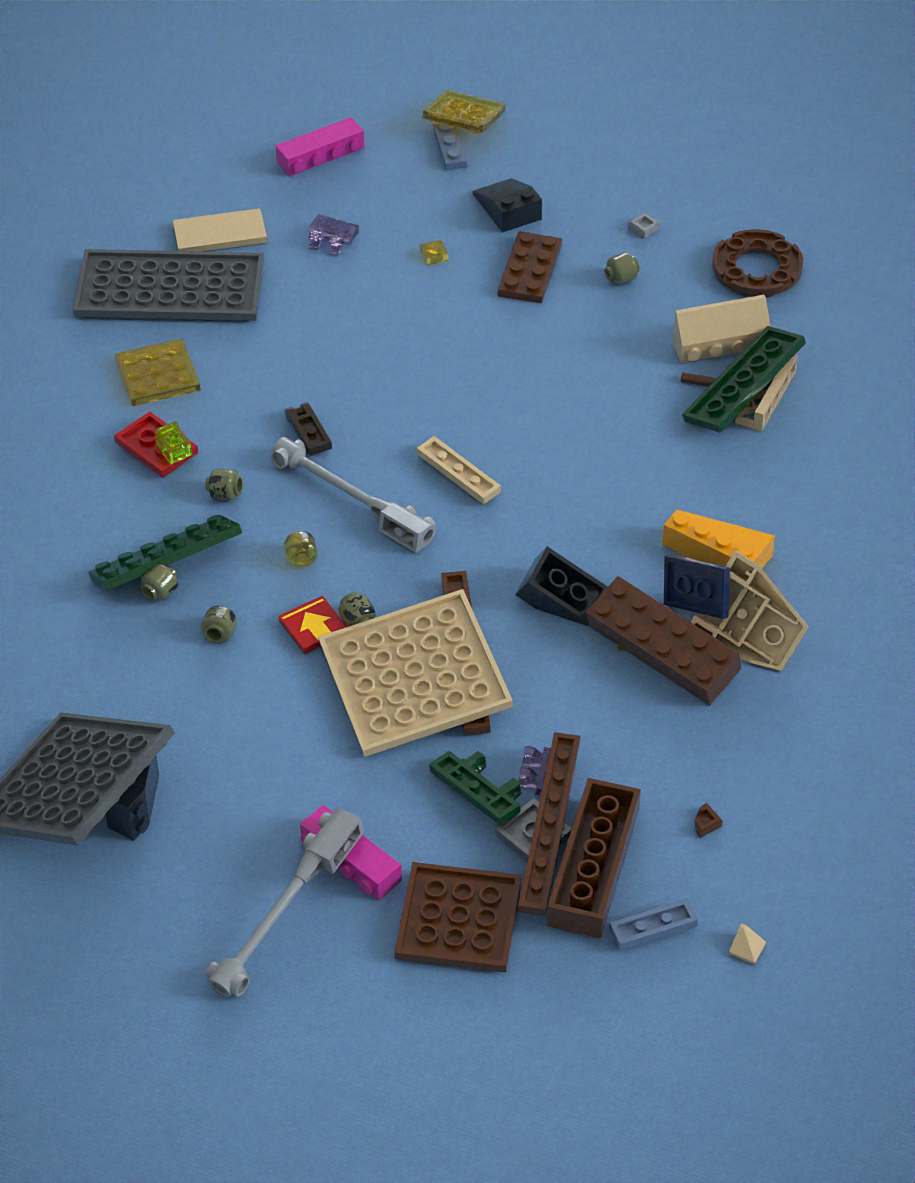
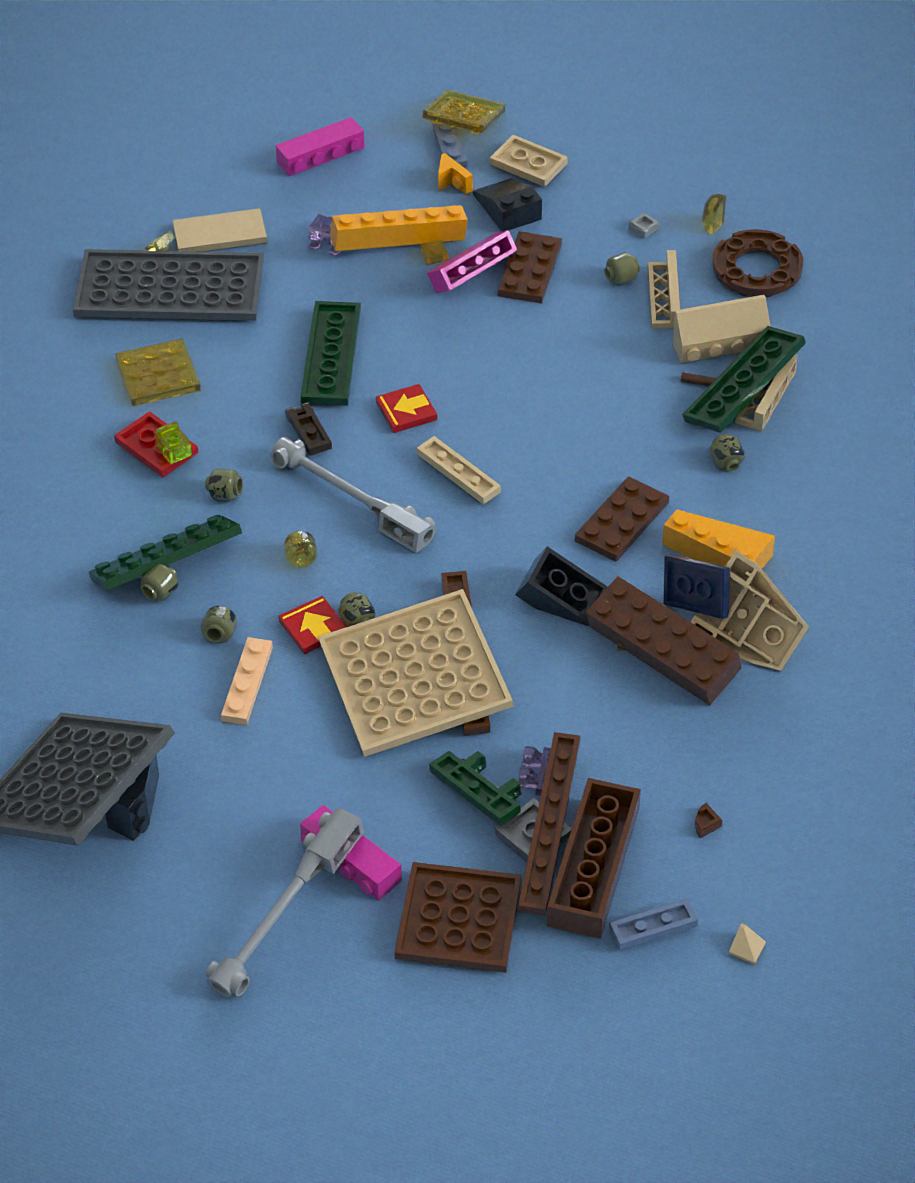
(161, 242): none -> clear yellow plate
(247, 681): none -> light nougat plate
(331, 353): none -> dark green plate
(398, 227): none -> light orange brick
(406, 408): none -> red tile
(453, 173): none -> light orange slope
(472, 261): none -> dark pink brick
(528, 160): none -> tan plate
(622, 518): none -> reddish brown plate
(671, 289): none -> tan fence
(714, 212): none -> clear yellow brick
(727, 452): none -> olive head

